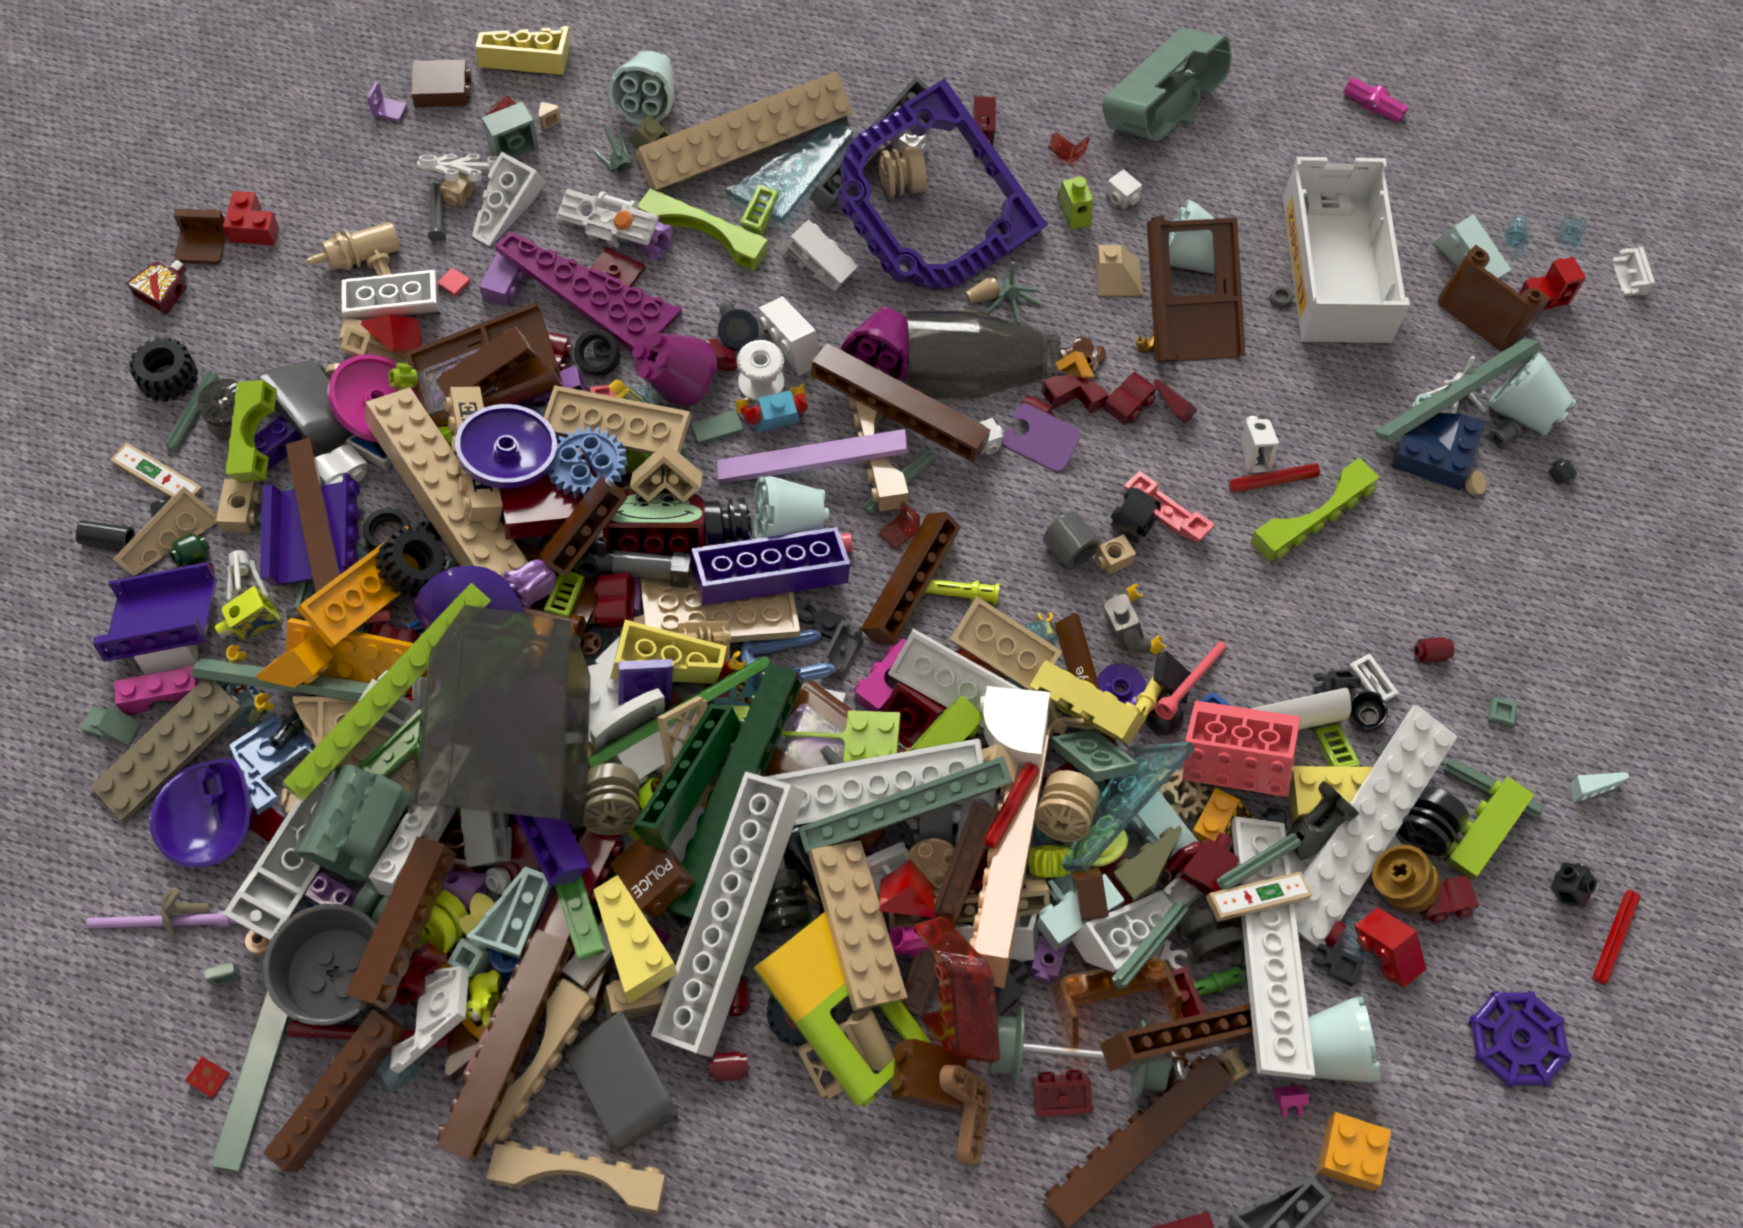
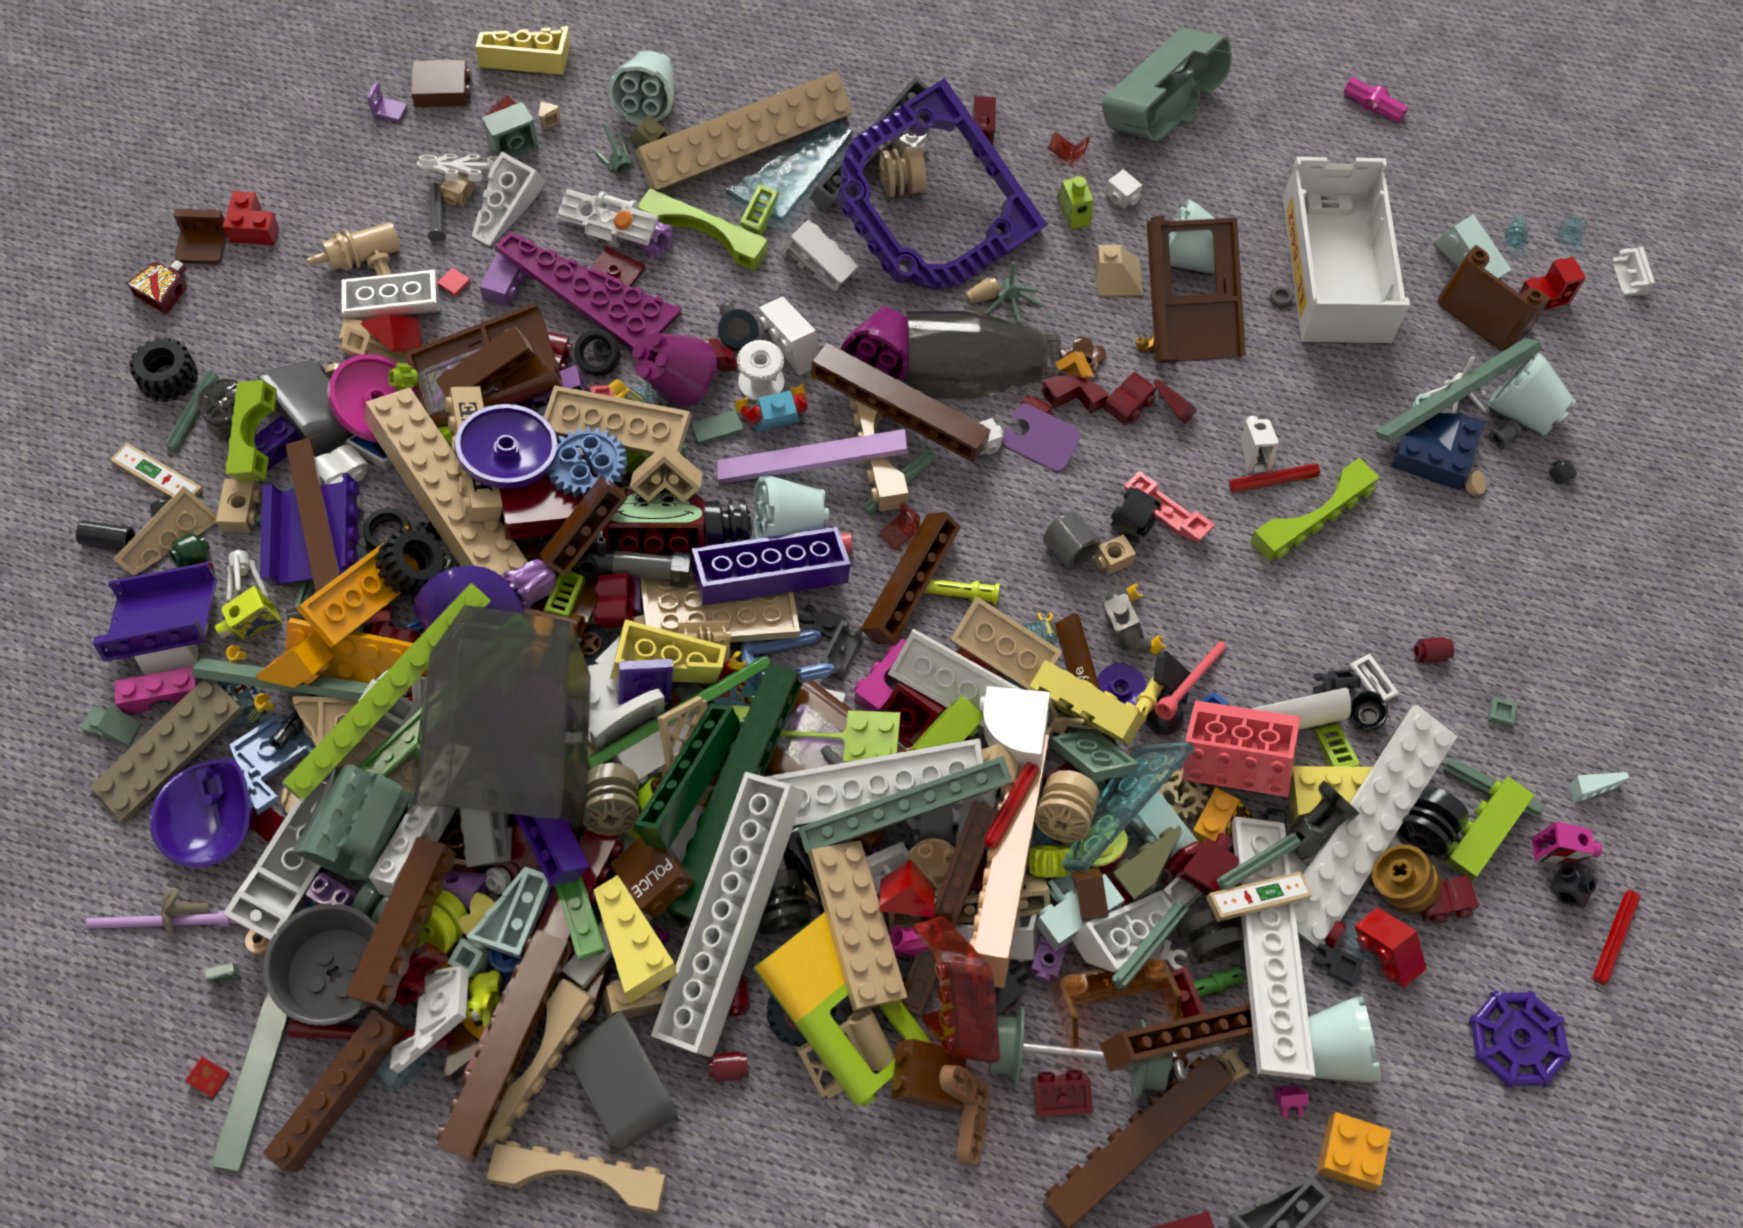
(1570, 842): none -> dark pink torso

